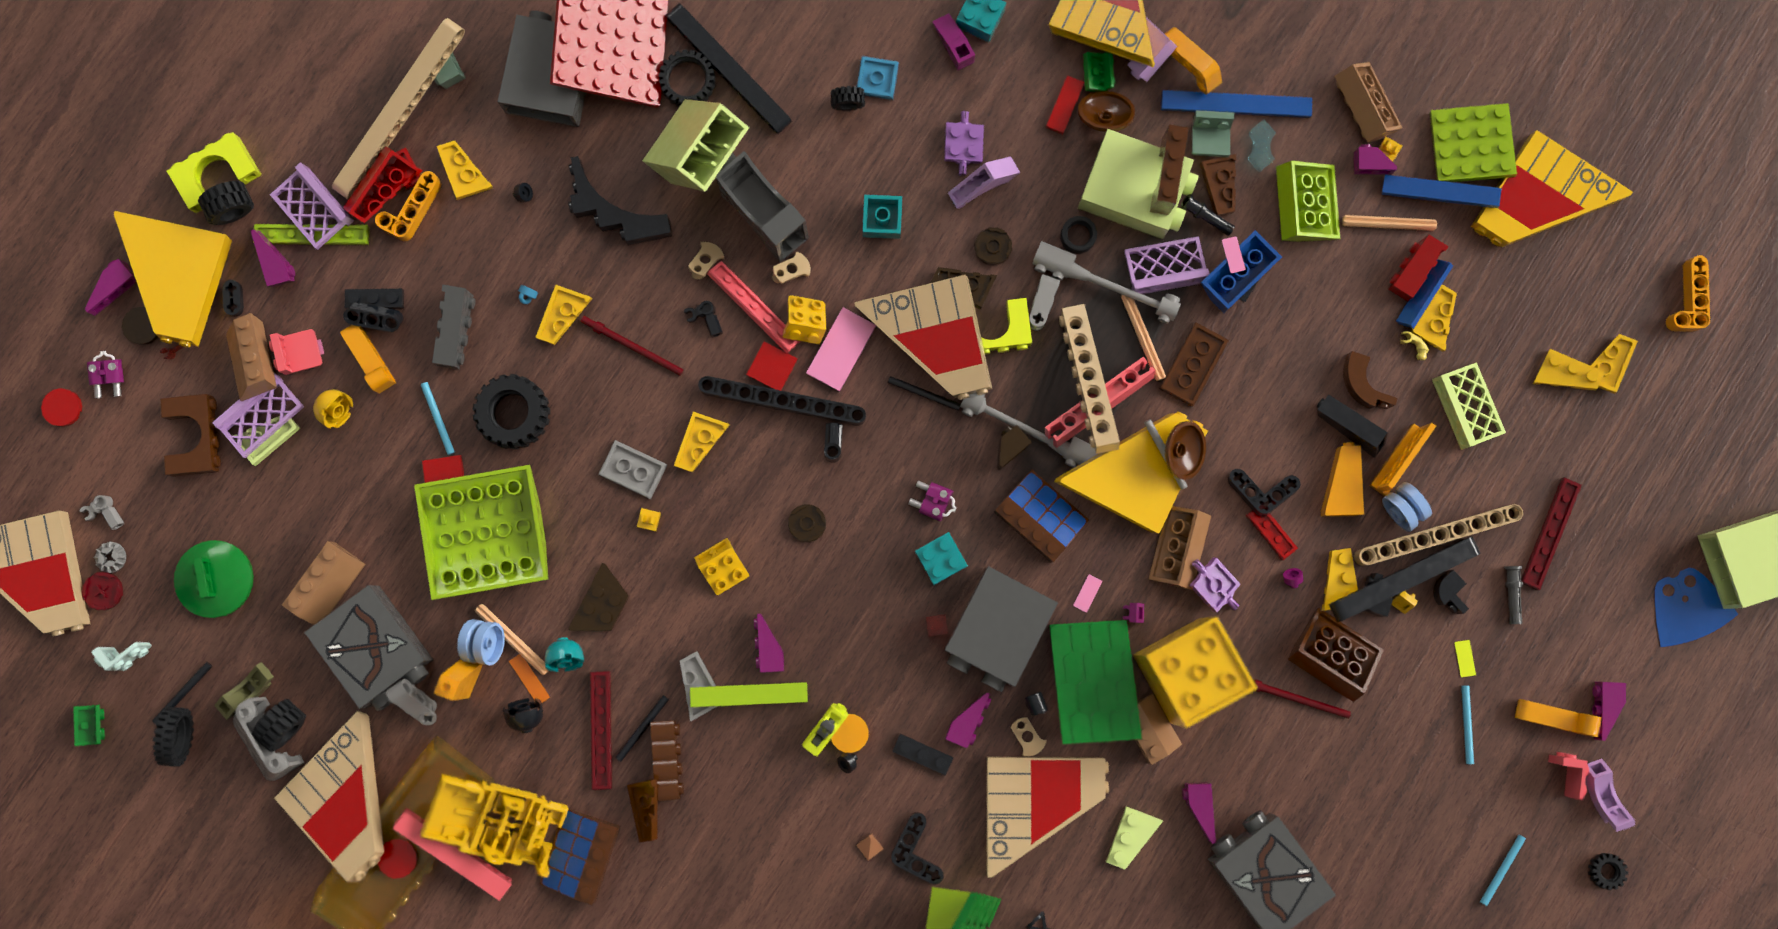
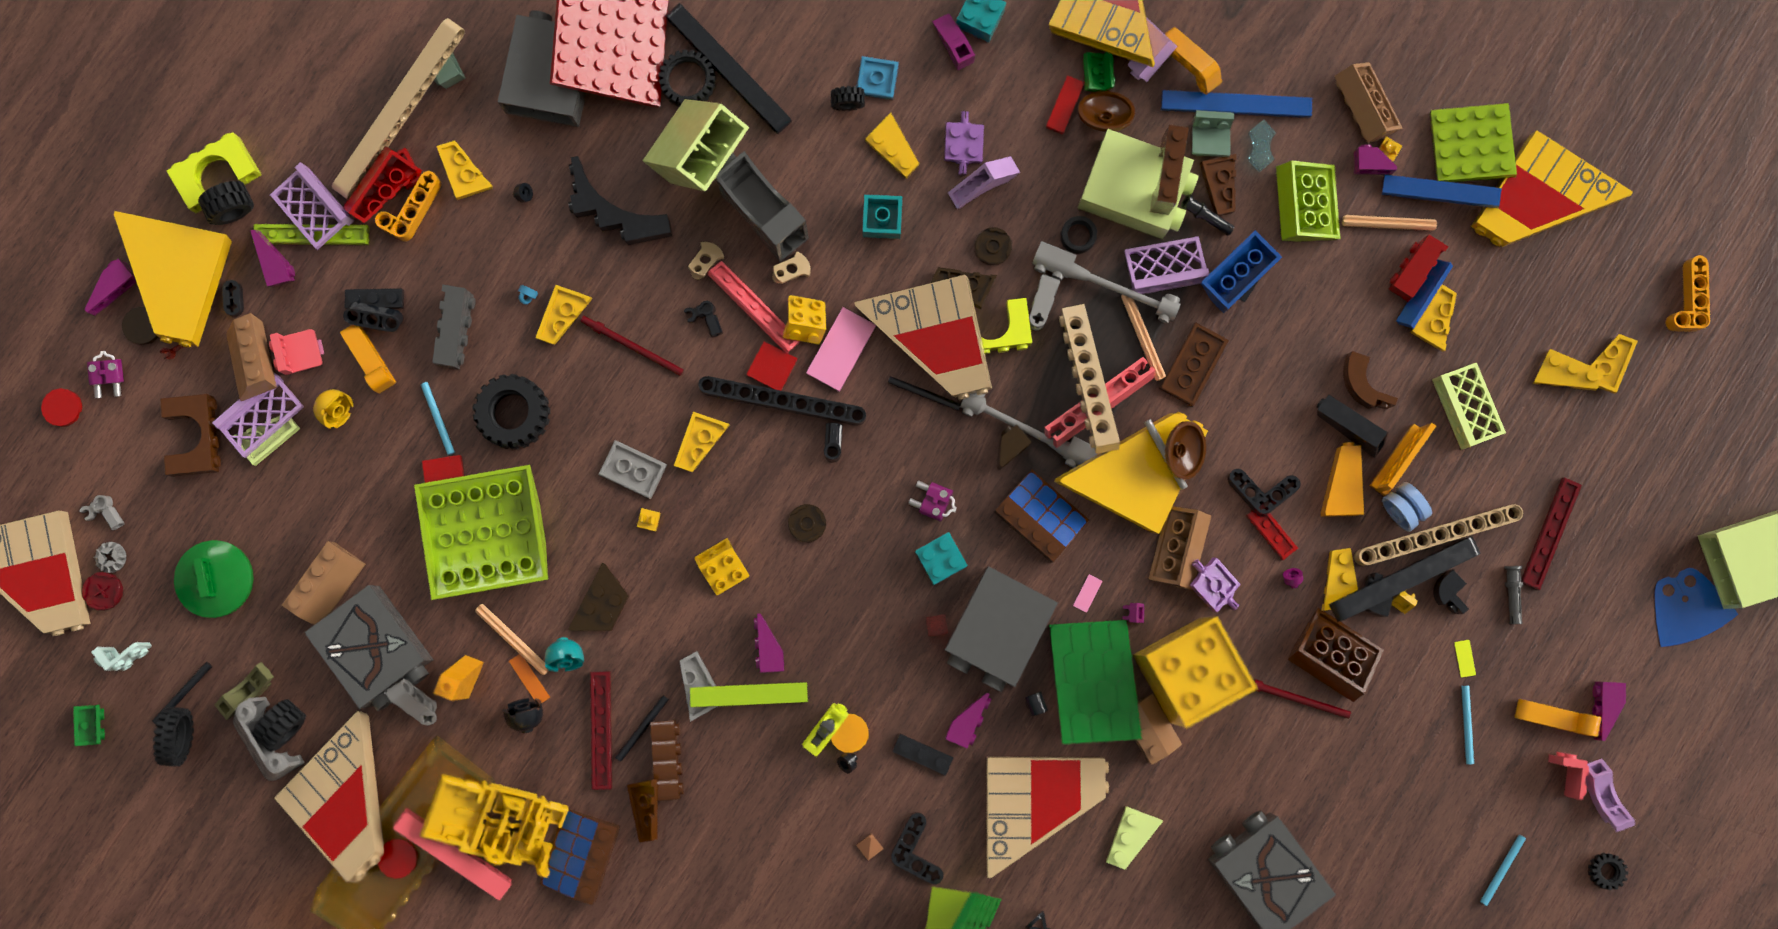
(481, 642): light blue wheel -> none
(892, 146): none -> yellow wing
(1035, 745): tan piece -> none
(1200, 802): magenta slope -> none
(1233, 254): bright pink sticker -> none
(1421, 347): light yellow piece -> none

